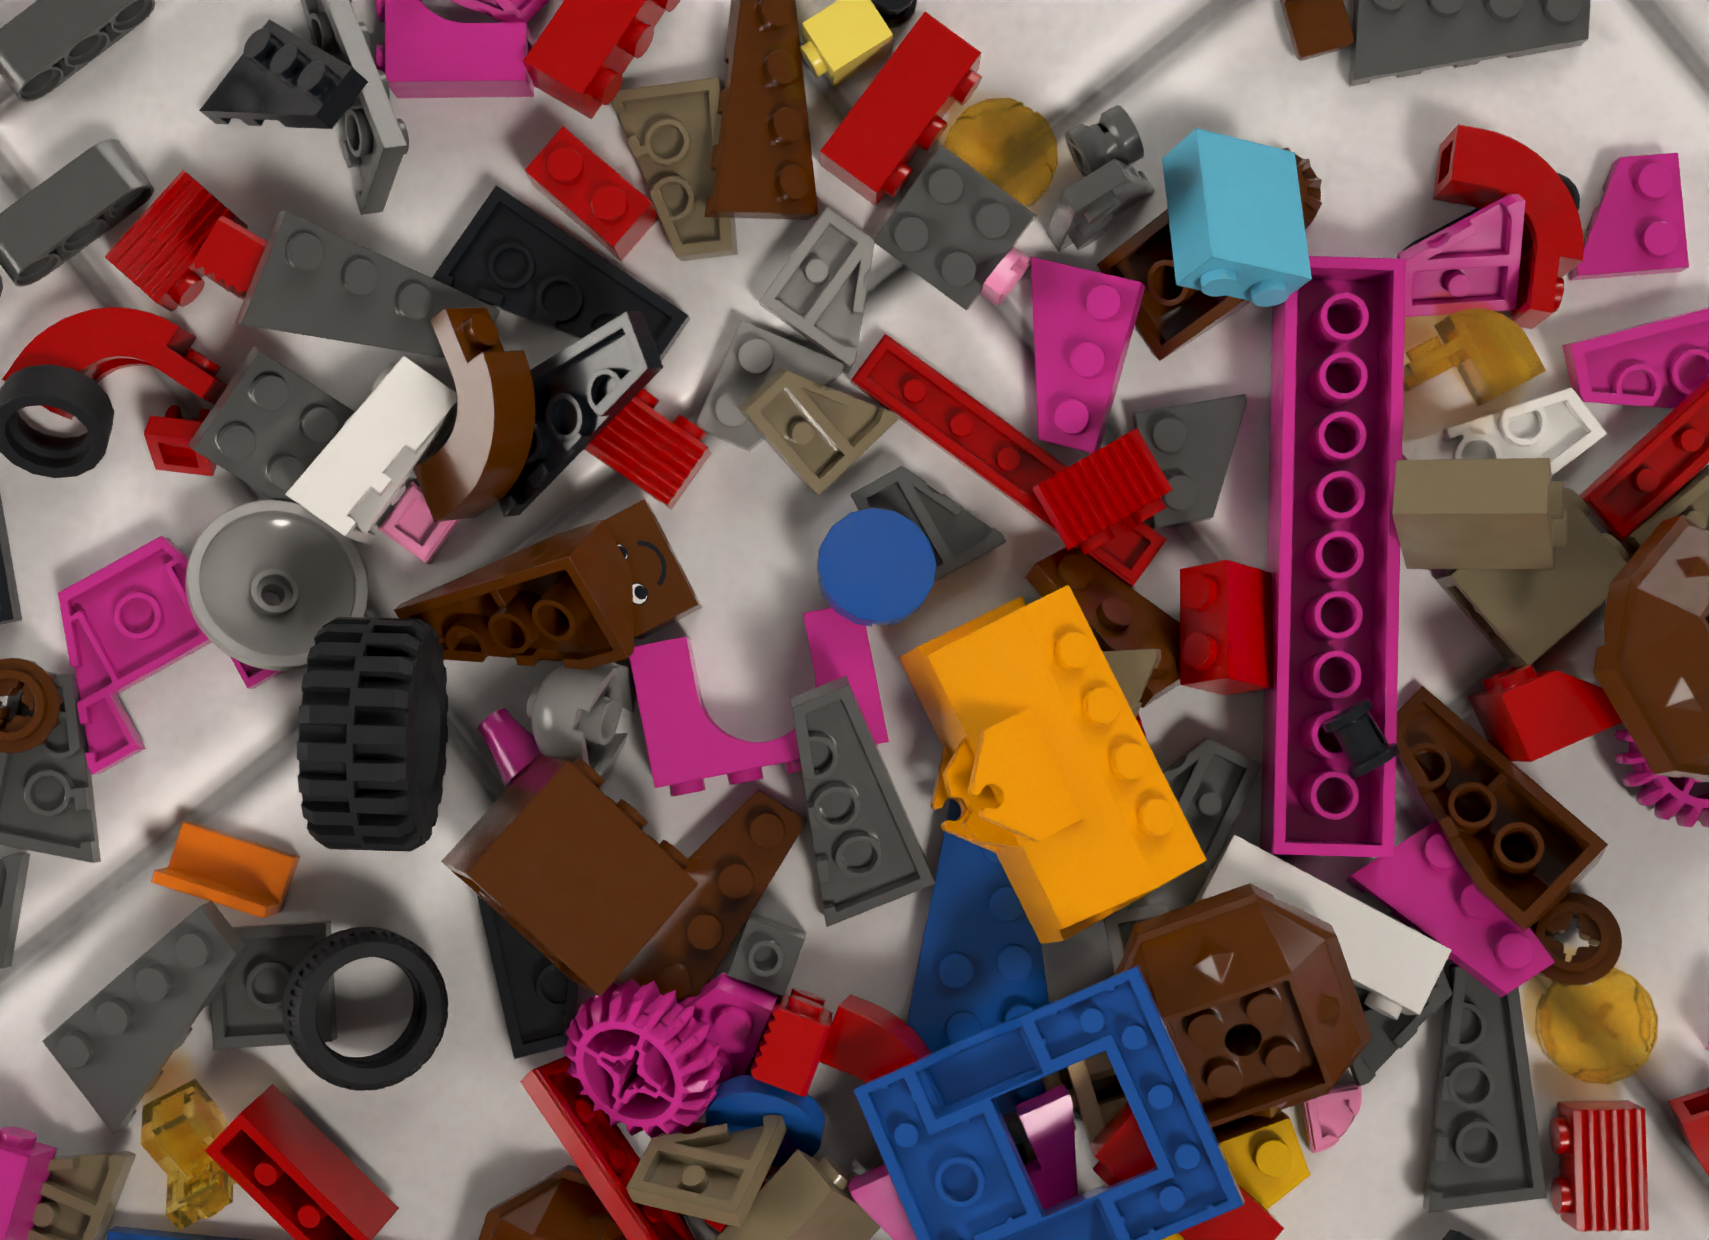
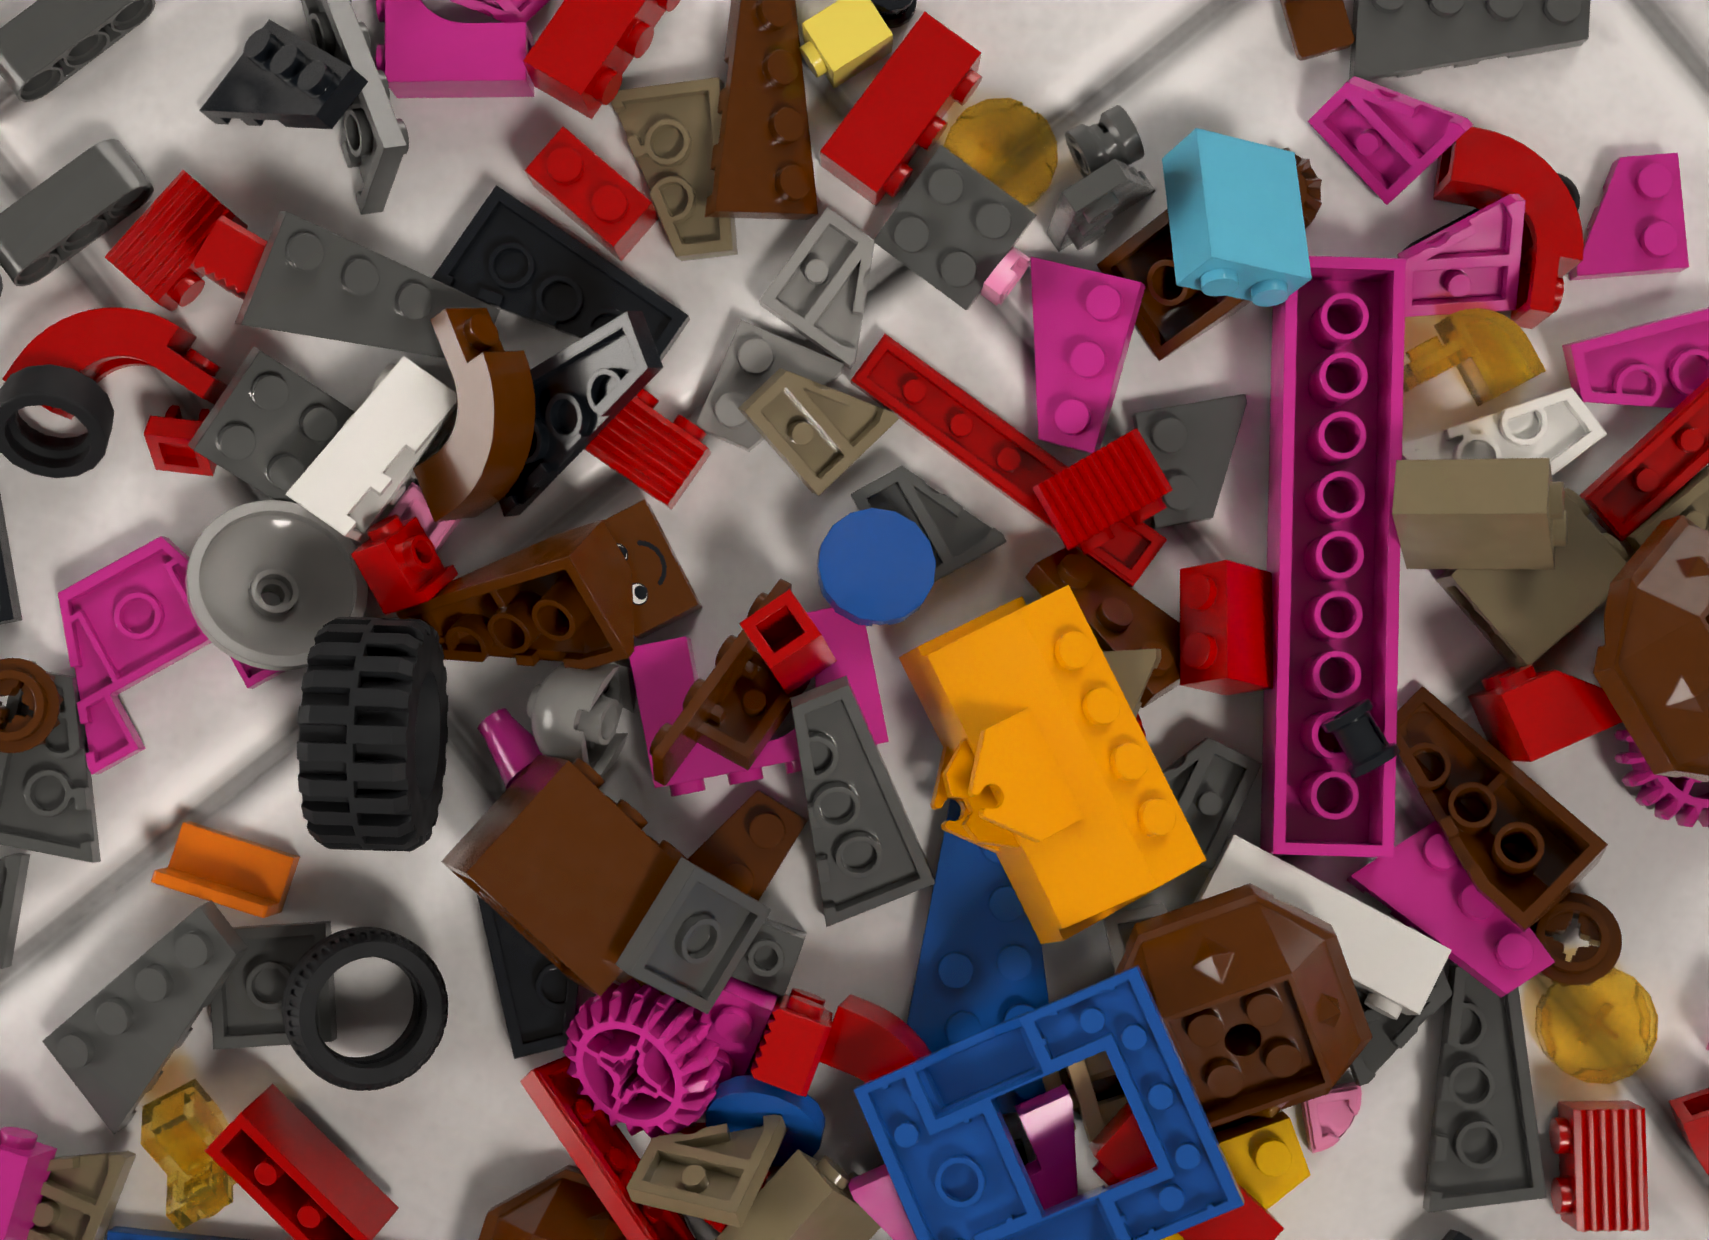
(401, 564): none -> red brick
(693, 936): none -> dark grey plate
(731, 709): none -> reddish brown bracket
(788, 641): none -> red brick
(1386, 134): none -> dark pink wing

